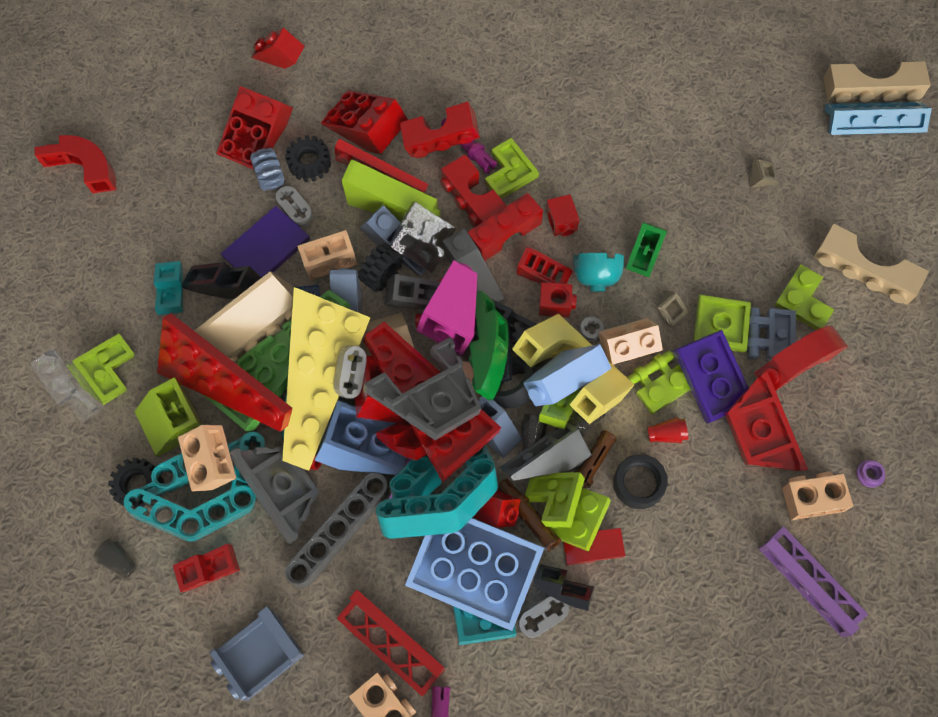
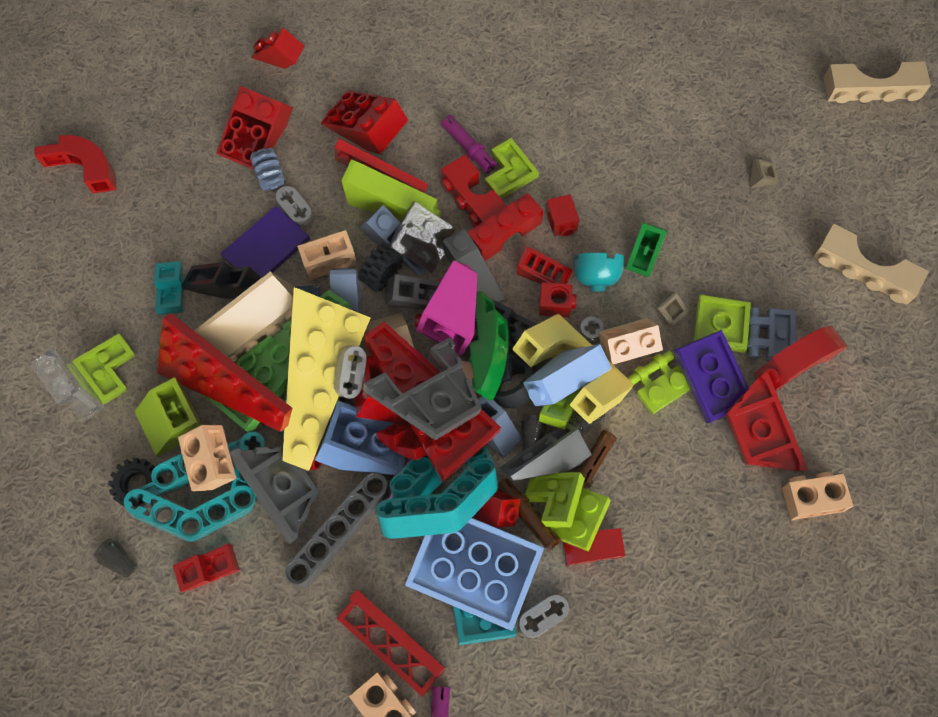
(256, 655): sand blue panel -> none
(303, 147): black tyre -> none
(458, 129): red arch -> none
(554, 583): black slope -> none
(647, 462): black tyre -> none
(669, 431): red cone -> none
(798, 297): lime plate -> none
(808, 585): medium lavender fence -> none
(876, 468): medium lavender plate -> none
(878, 117): fence -> none

